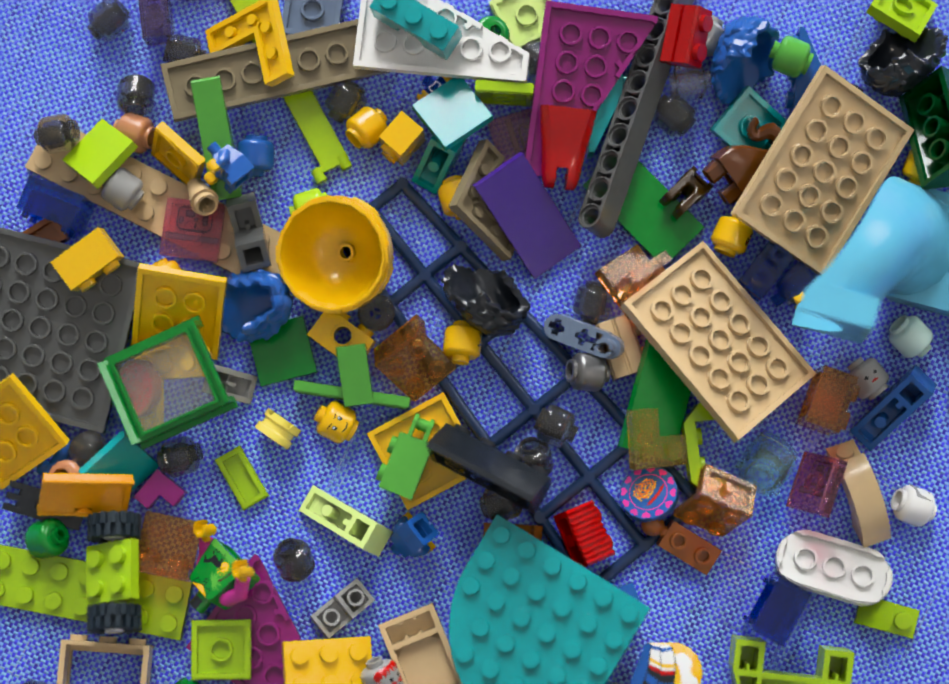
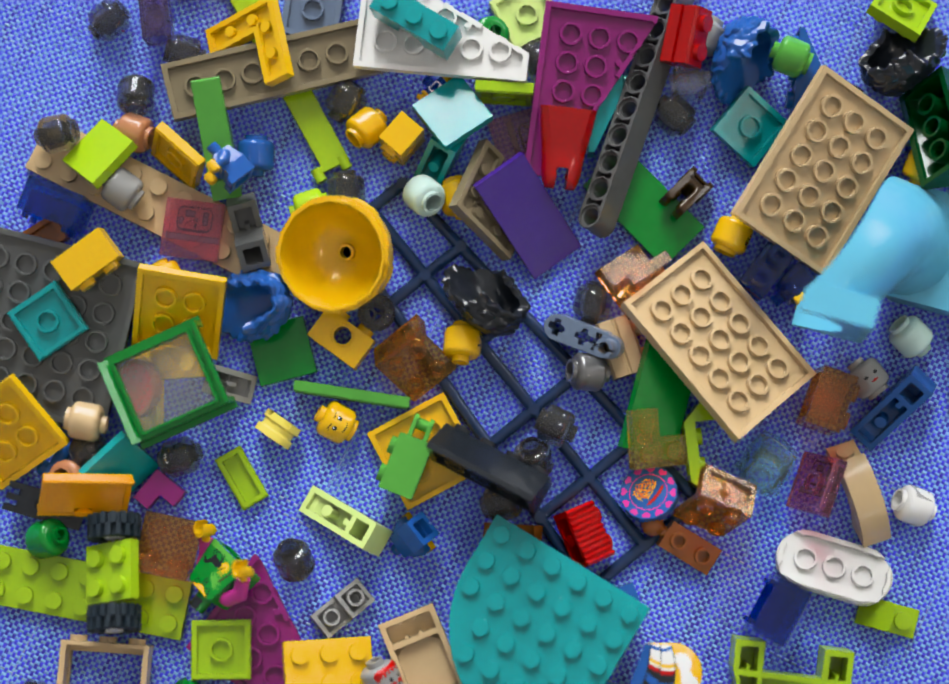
(48, 320): none -> teal tile
(85, 421): none -> tan head
(202, 197): tan cone -> none
(346, 184): none -> clear smoke head
(354, 375): bright green slope -> none
(424, 195): none -> light aqua head
(740, 162): reddish brown hips -> none

